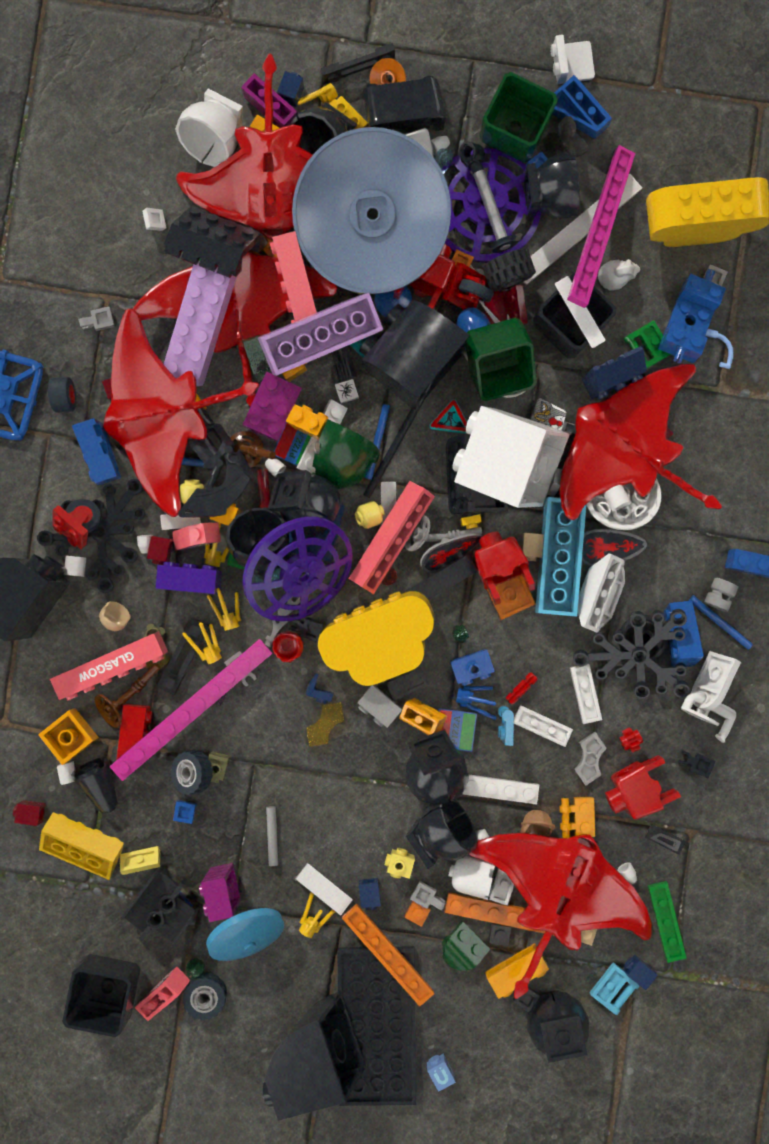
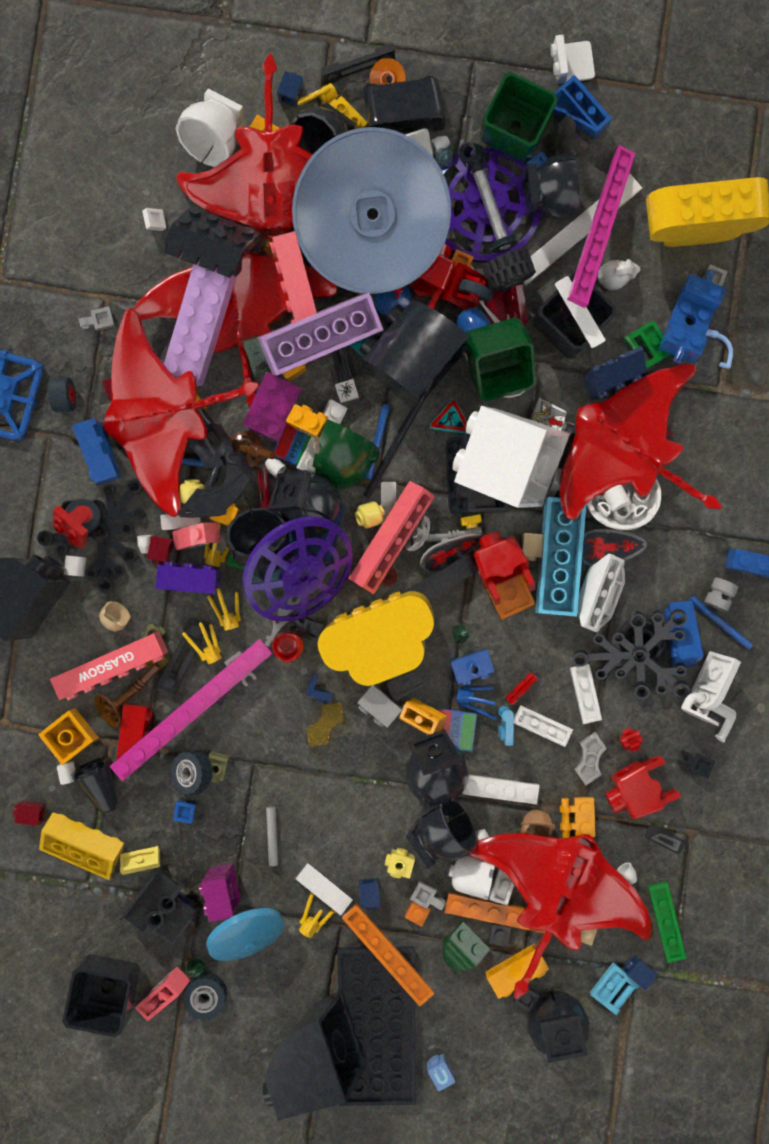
(254, 93): magenta brick -> none

